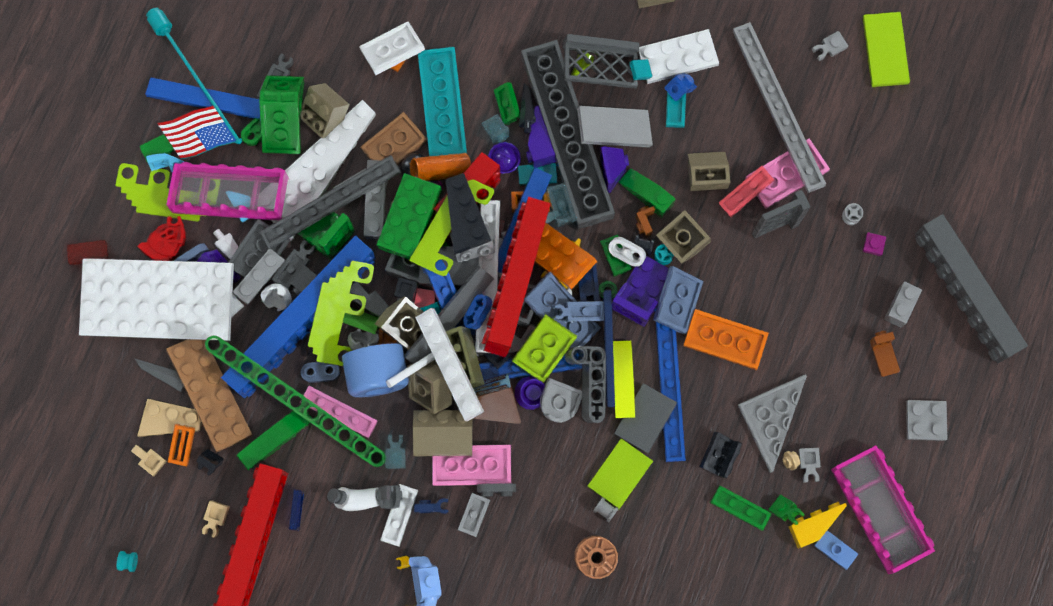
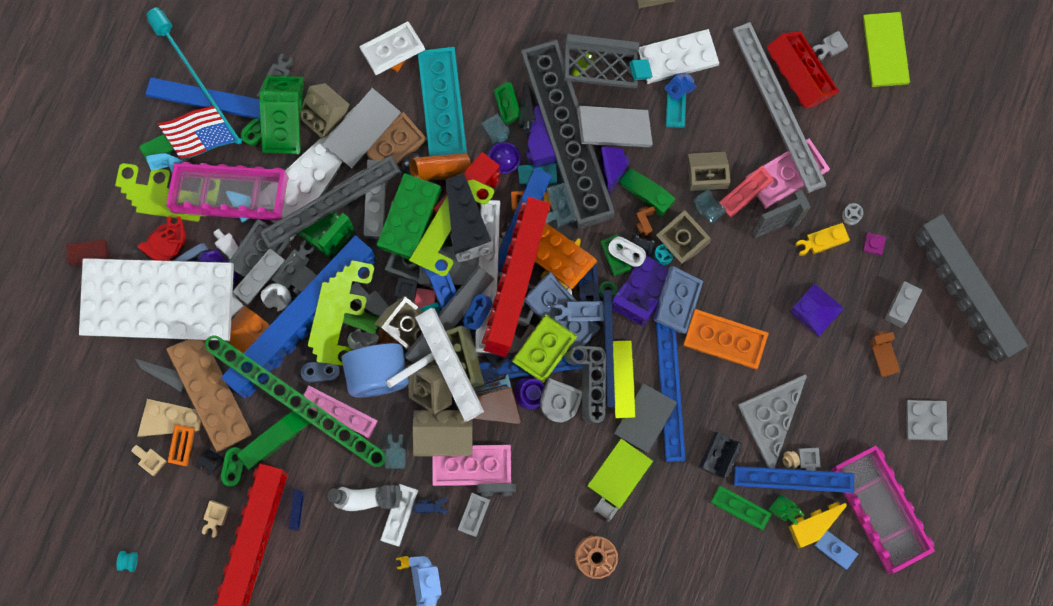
(232, 467): none -> green plate
(246, 329): none -> orange slope
(362, 128): none -> light grey tile
(709, 207): none -> clear light blue bracket
(794, 479): none -> blue tile
(802, 69): none -> red slope
(816, 310): none -> dark purple slope
(824, 239): none -> yellow plate

